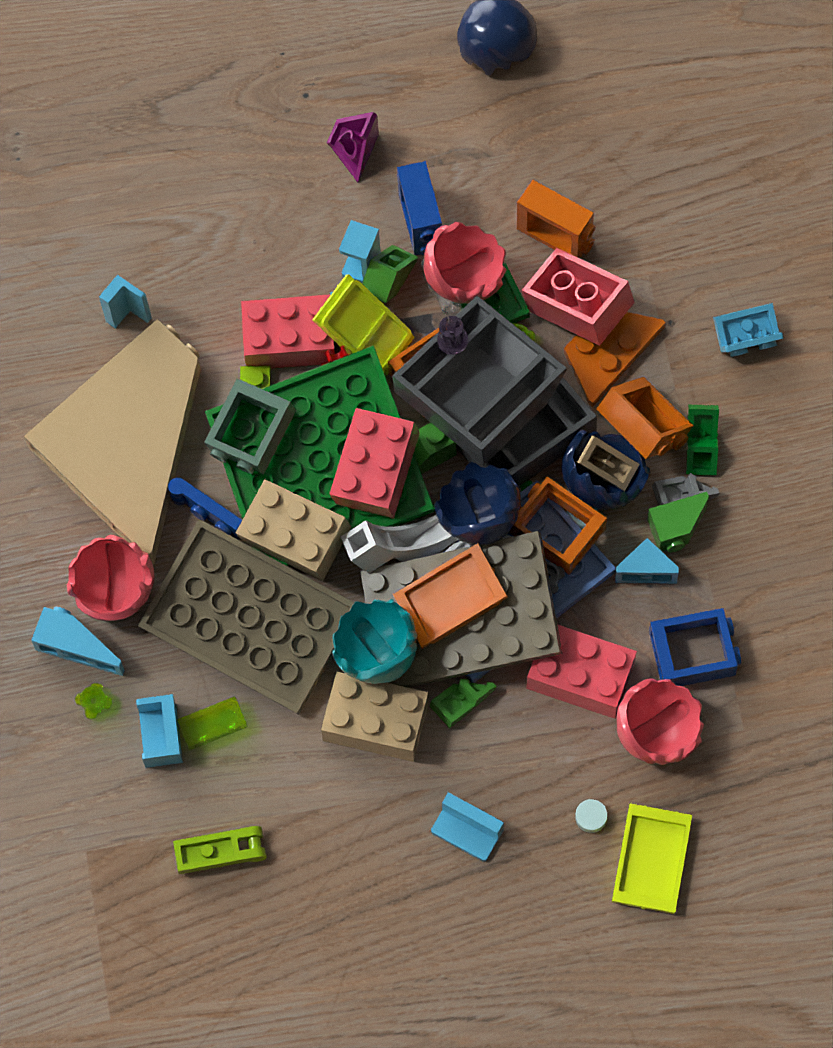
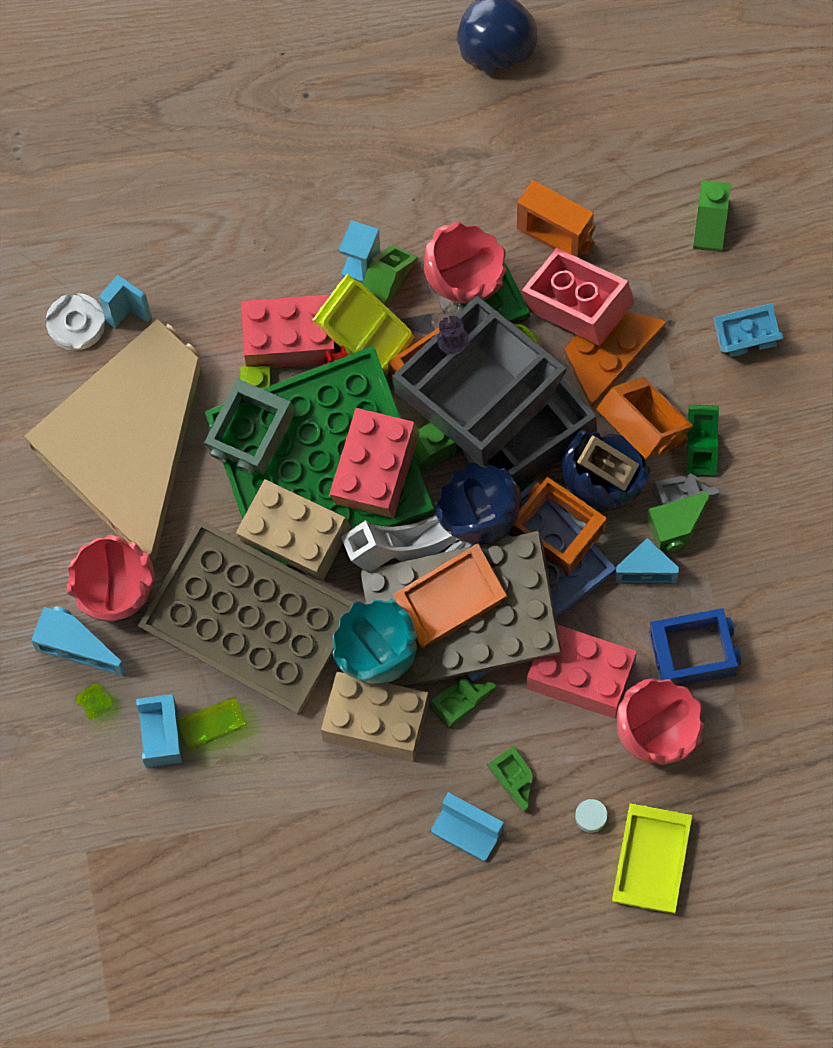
(75, 322): none -> white tile
(203, 506): blue plate -> none
(219, 849): lime plate -> none
(354, 141): magenta slope -> none
(418, 204): blue window -> none
(513, 776): none -> bright green slope
(711, 215): none -> bright green slope

